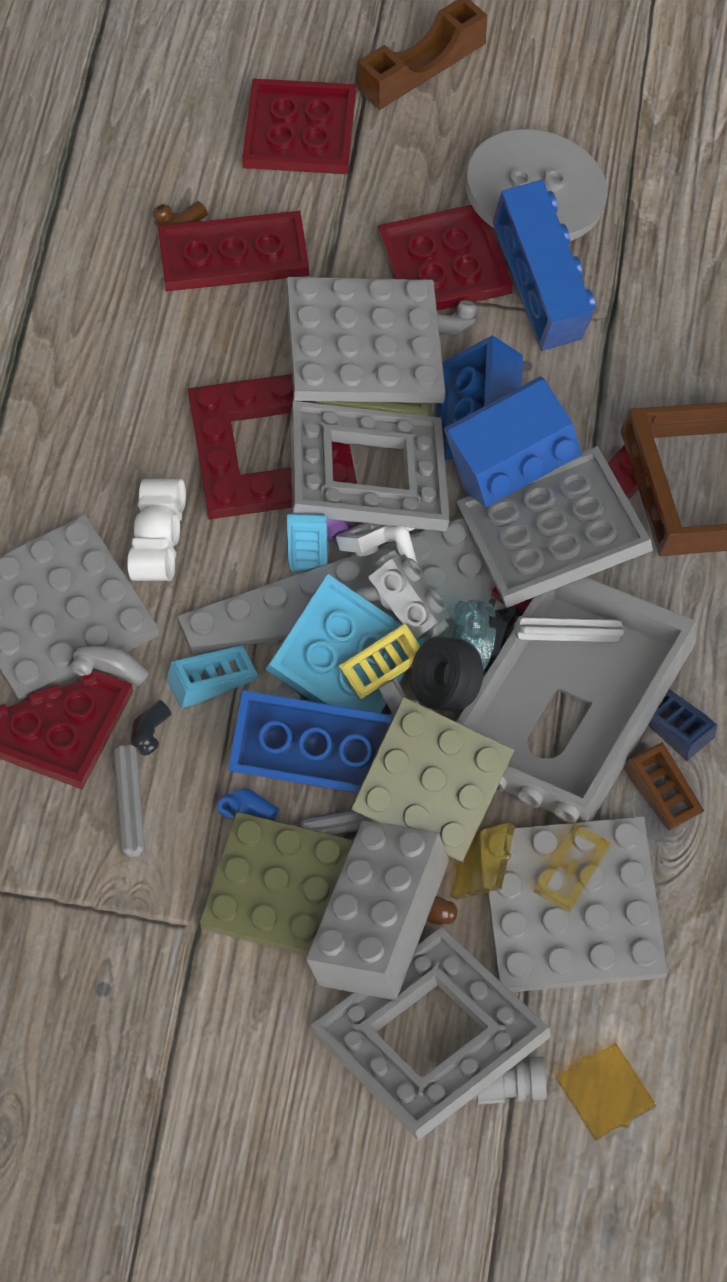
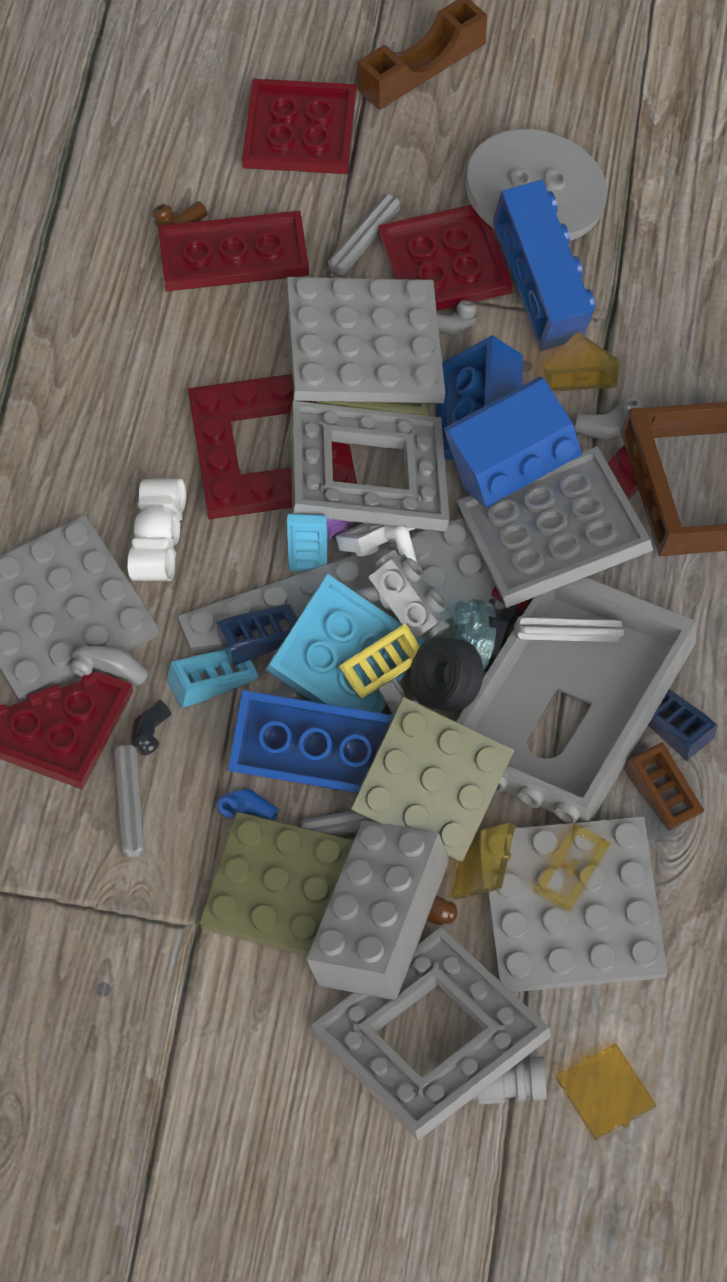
(243, 624): none -> dark blue slope
(363, 235): none -> light grey axle
(581, 366): none -> clear yellow slope
(606, 425): none -> light grey arm

